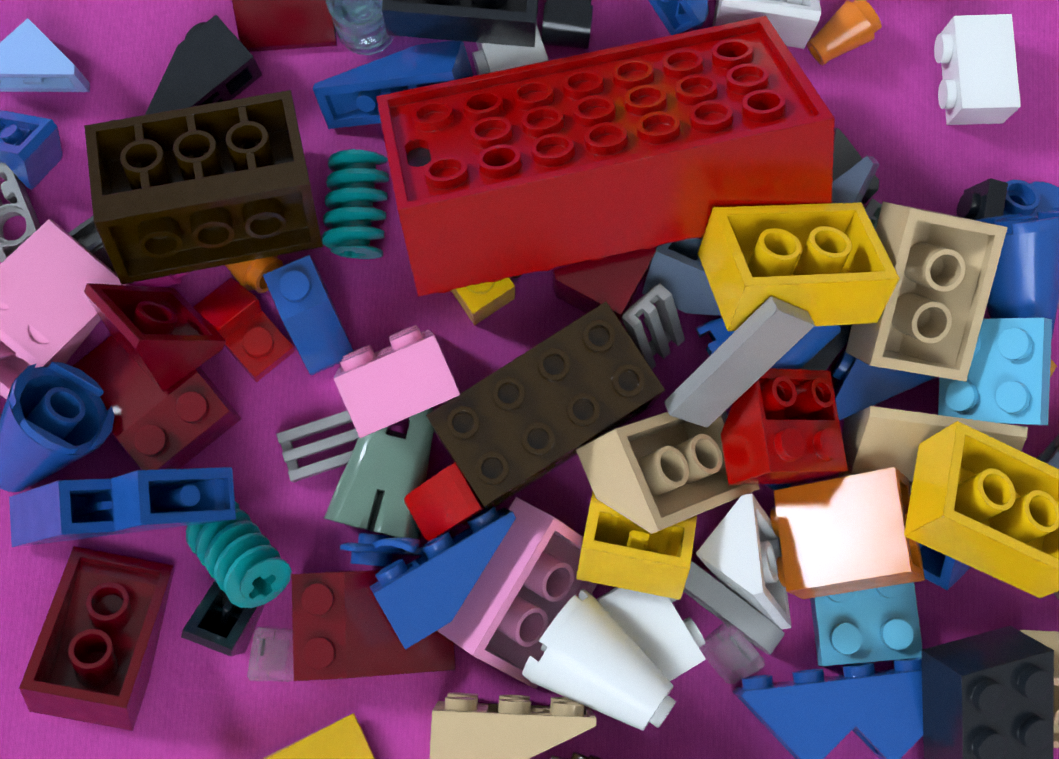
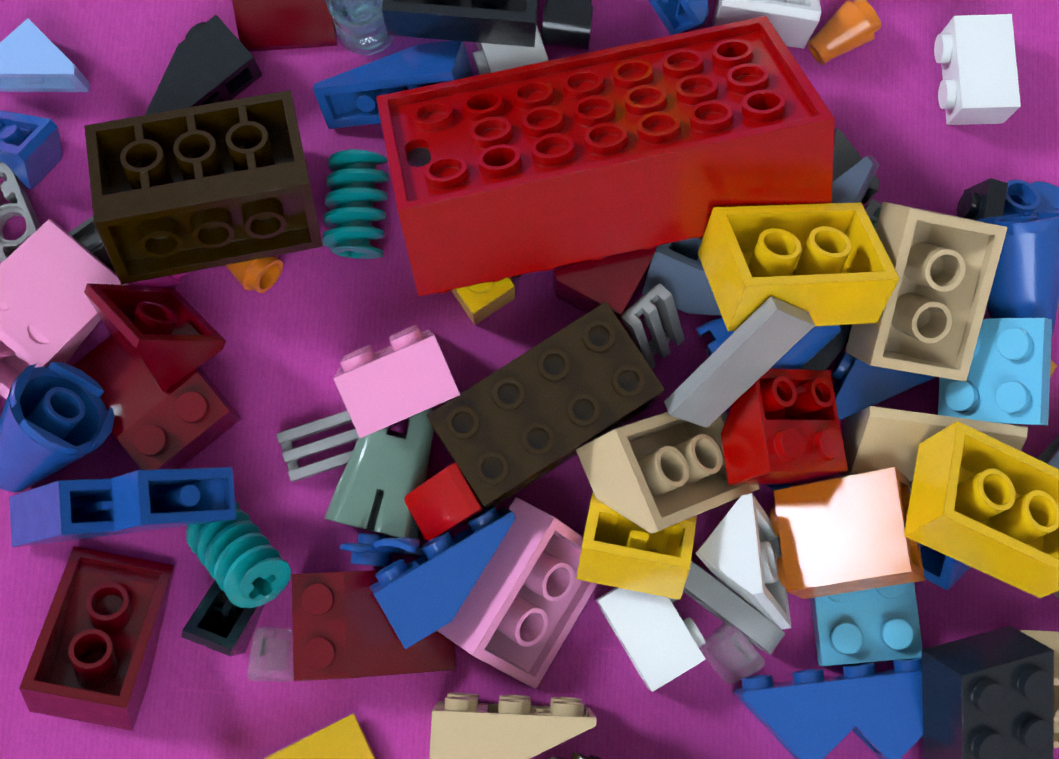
(246, 328): red slope -> none
(308, 314): blue slope -> none
(600, 666): white cone -> none

